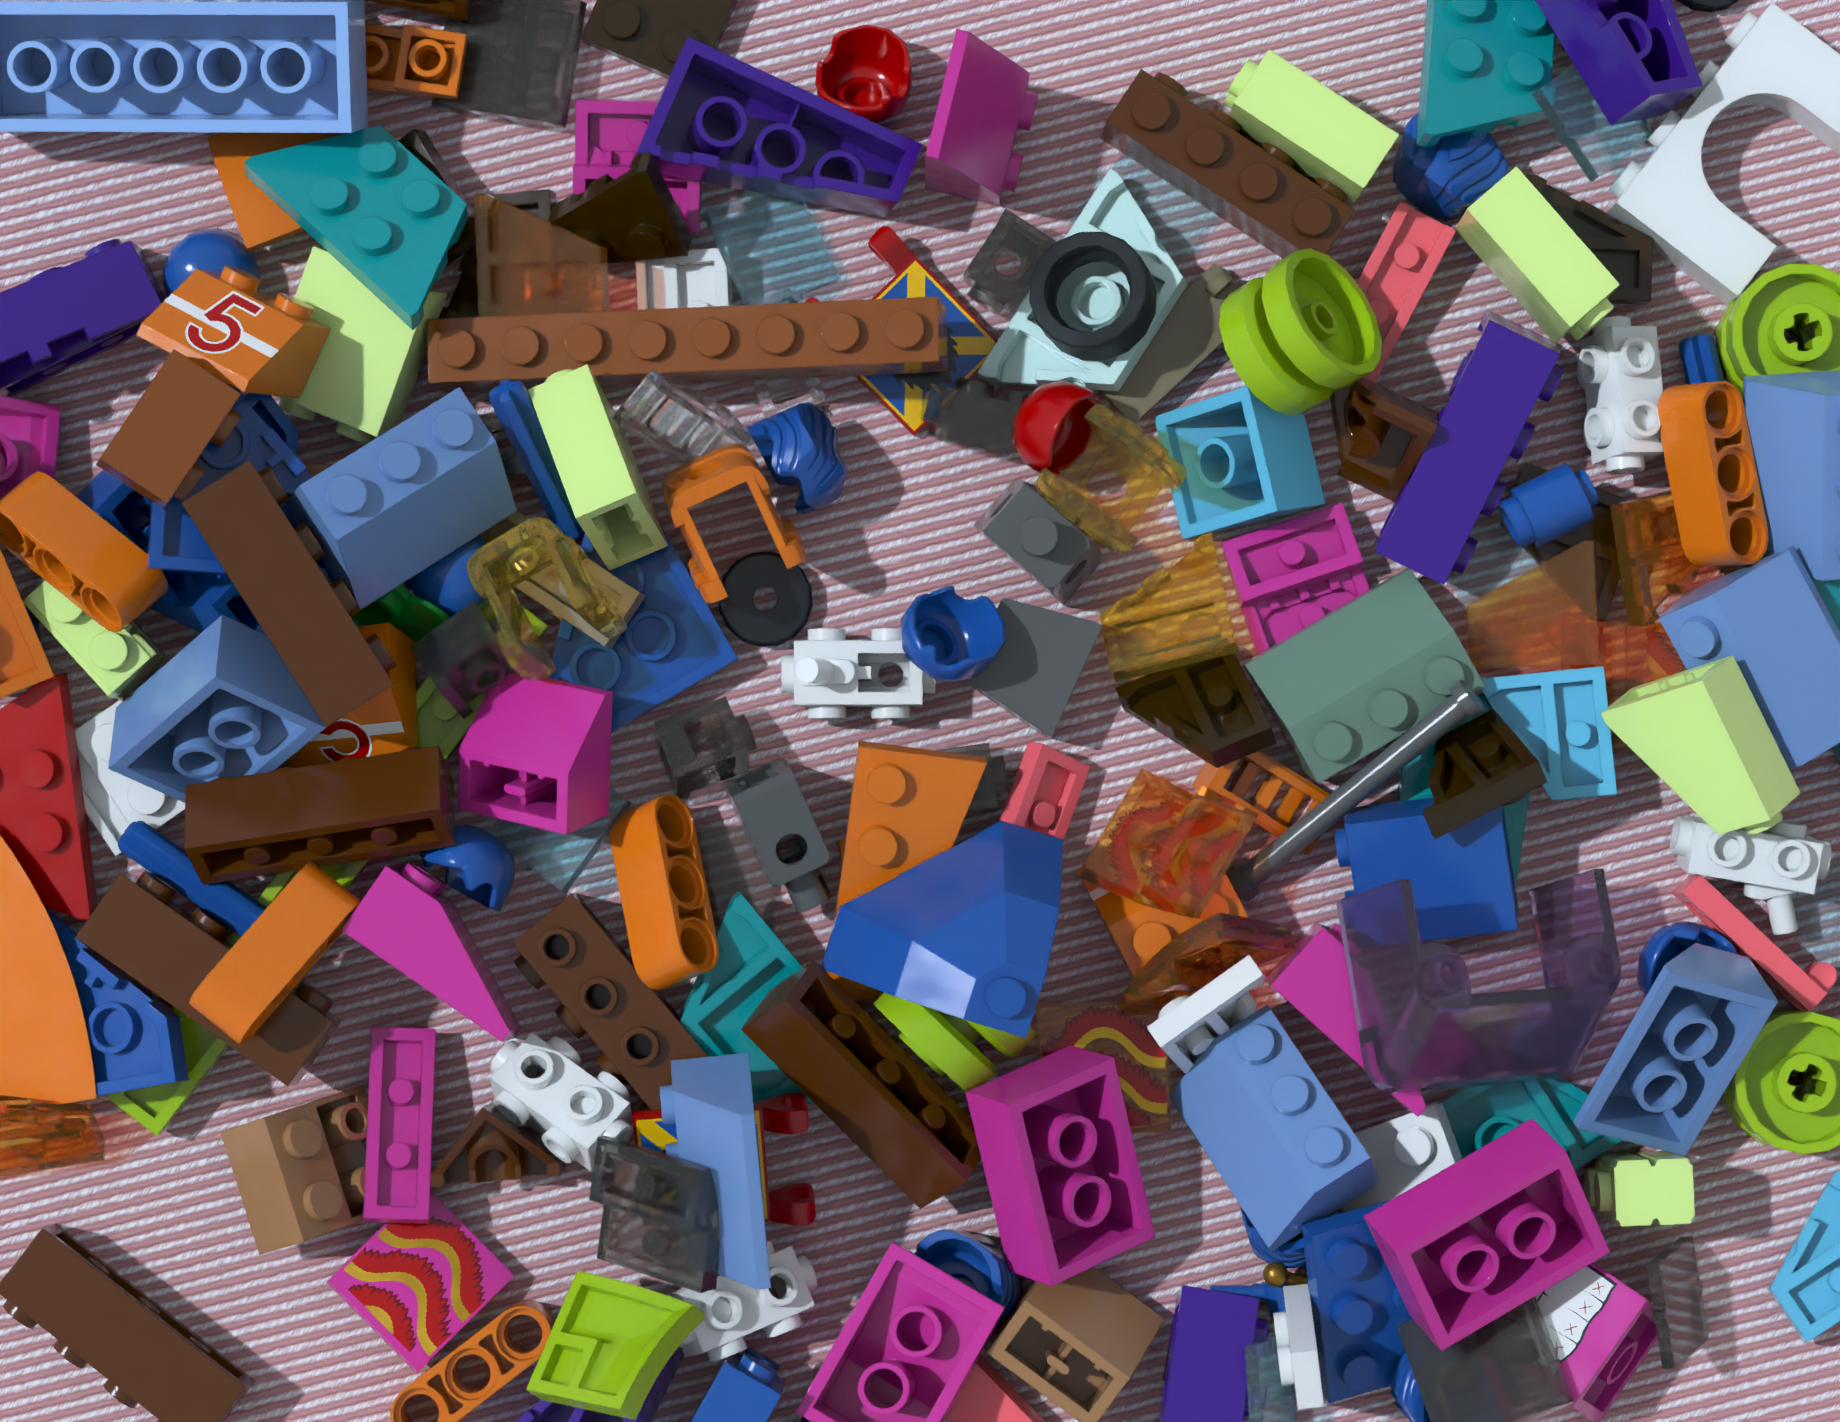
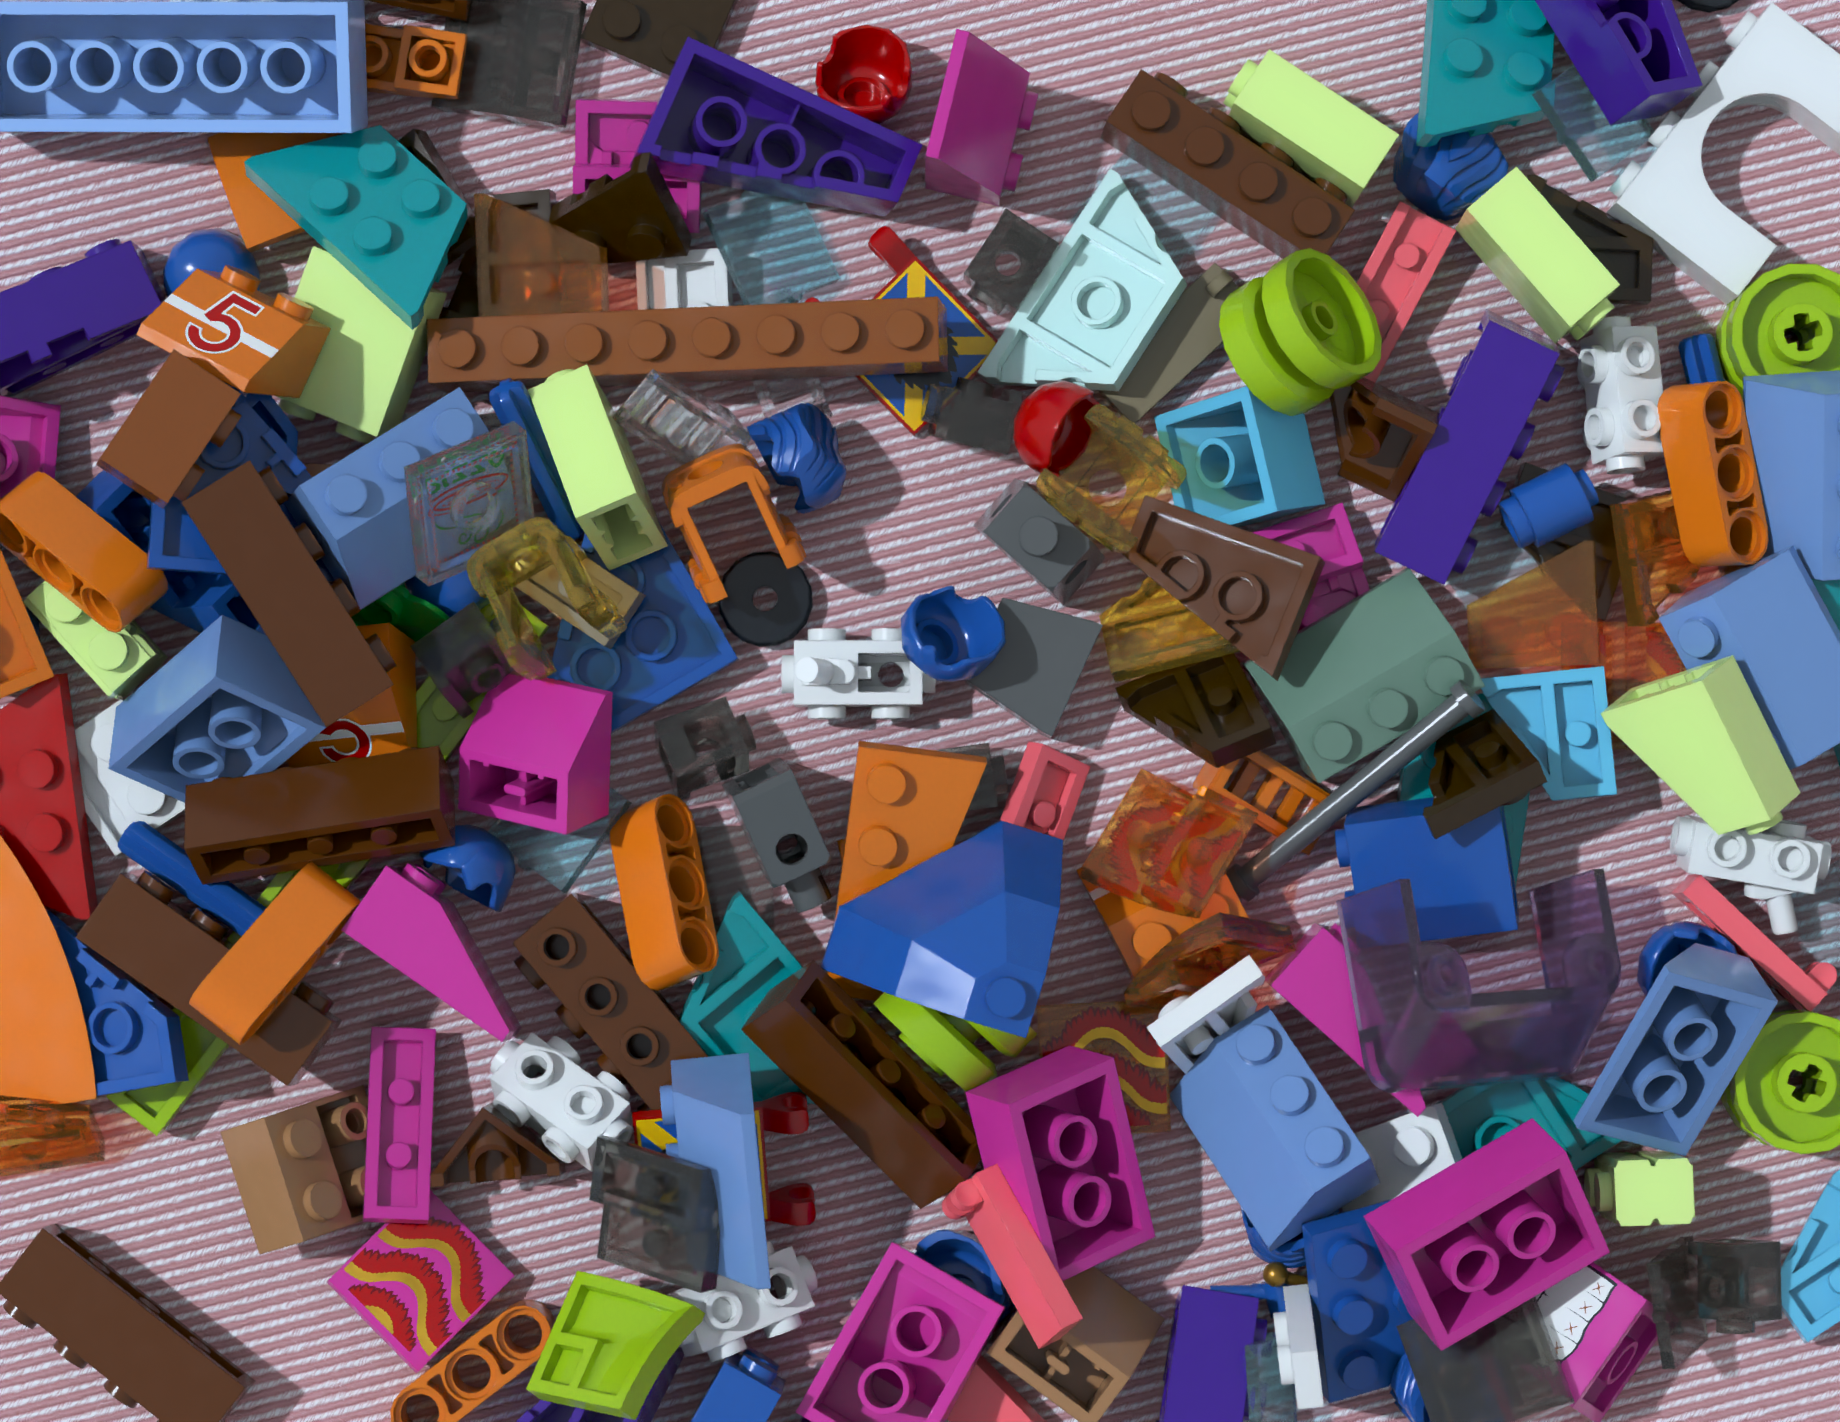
(467, 499): none -> clear tile
(1015, 1254): none -> coral hinge
(1060, 263): black tyre -> none
(1228, 577): none -> reddish brown wing
(1738, 1282): none -> clear smoke brick

